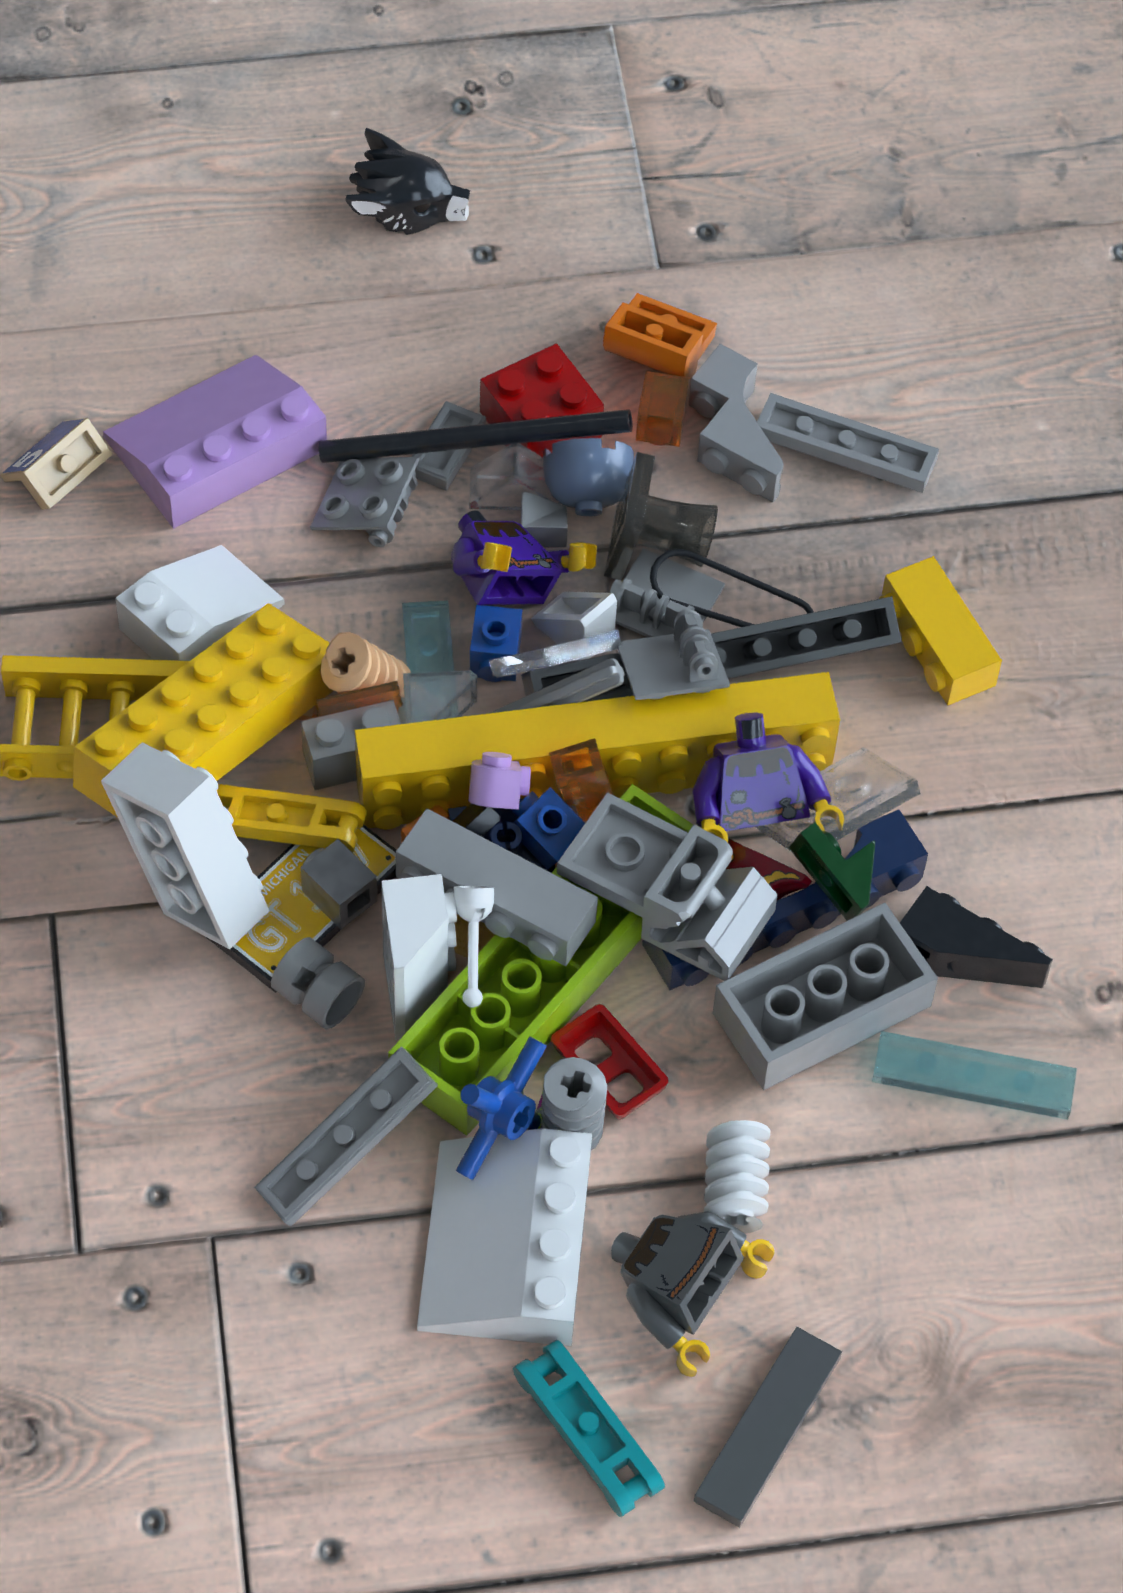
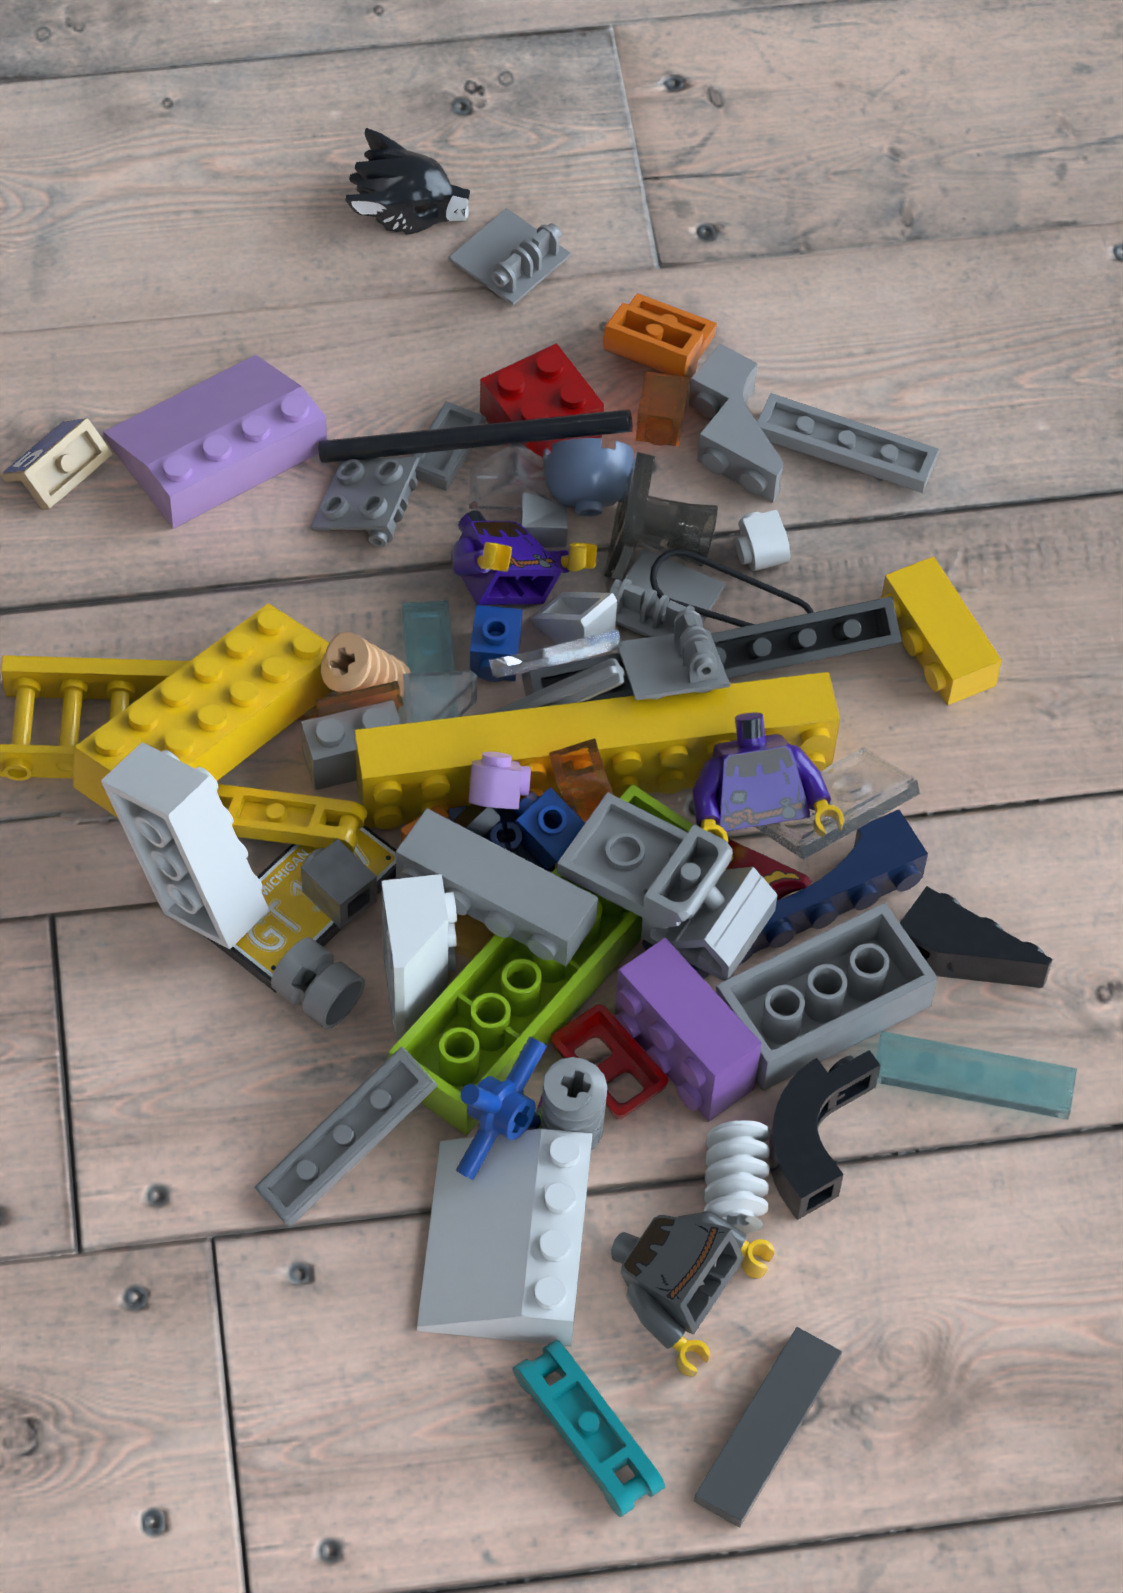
(191, 604): white slope -> none
(473, 905): white hinge -> none
(511, 255): none -> light grey hinge
(687, 1030): none -> medium lavender brick
(762, 540): none -> white plate
(797, 1157): none -> black arch
(842, 880): dark green slope -> none

